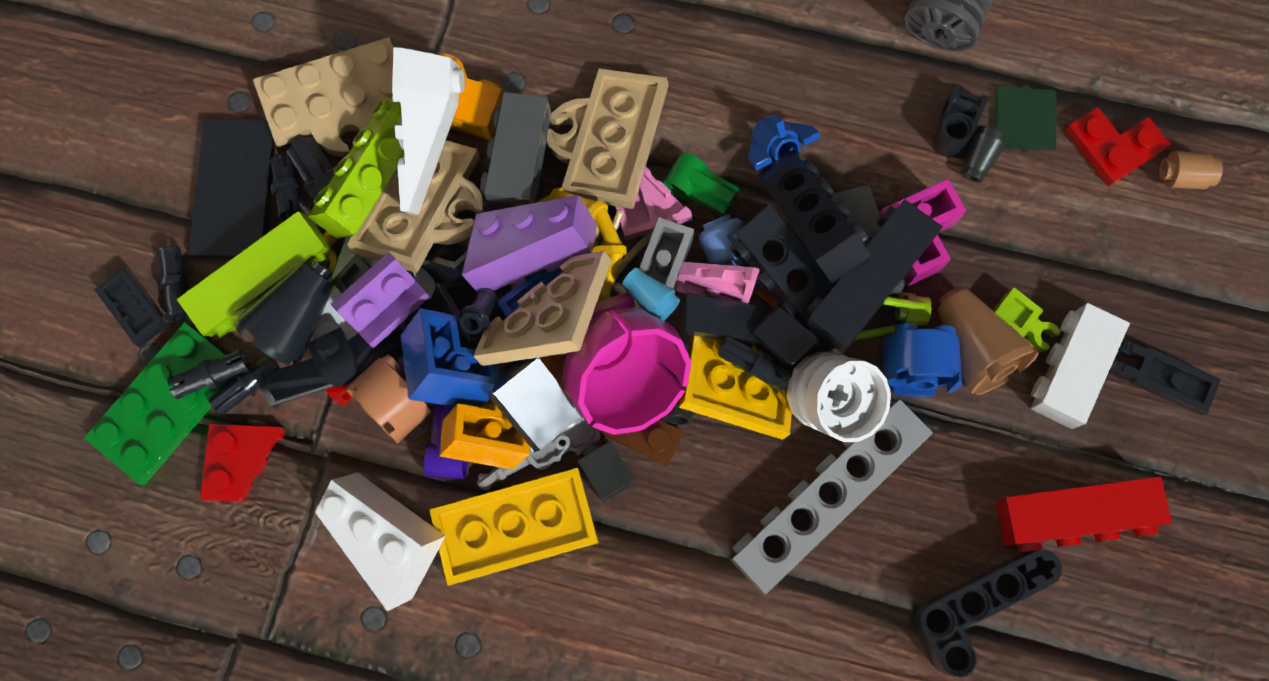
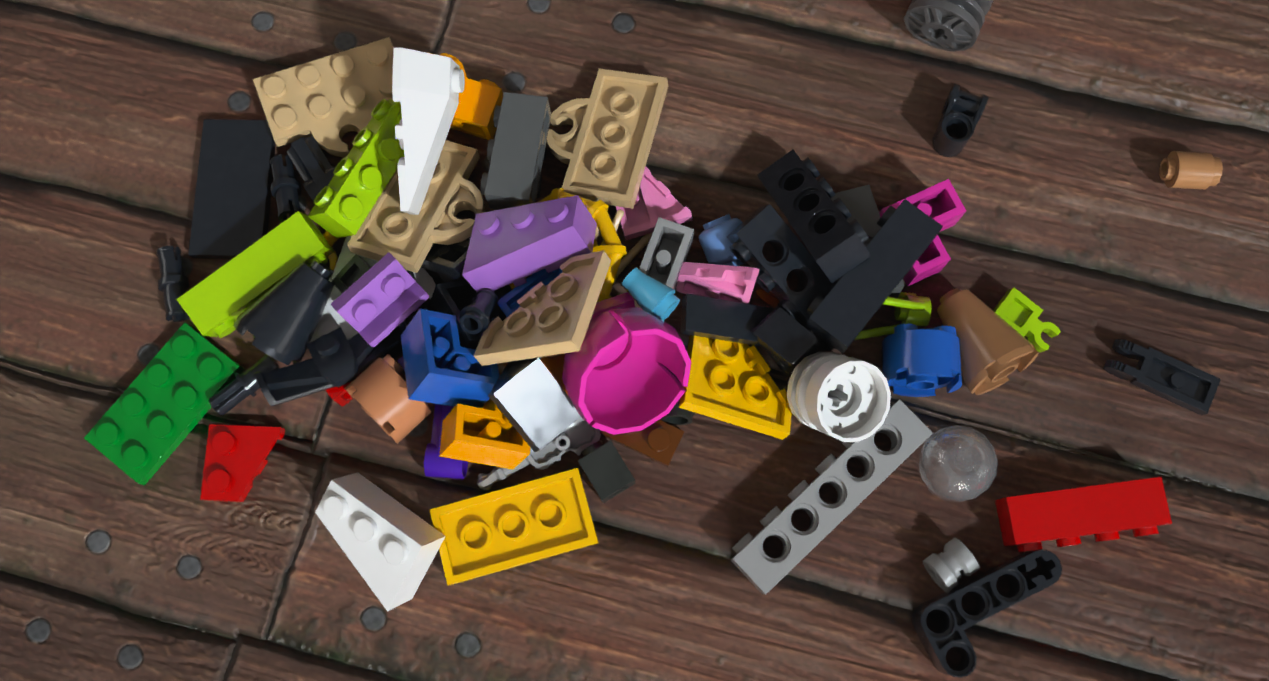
(132, 307): black plate -> none
(208, 374): black pin -> none
(692, 180): green piece -> none
(754, 363): black axle -> none
(775, 138): blue brick -> none
(949, 566): none -> light grey wheel
(957, 463): none -> clear cylinder
(982, 153): pearl dark grey cone -> none
(1026, 117): clear green piece -> none
(1078, 365): white brick -> none
(1115, 154): red plate -> none

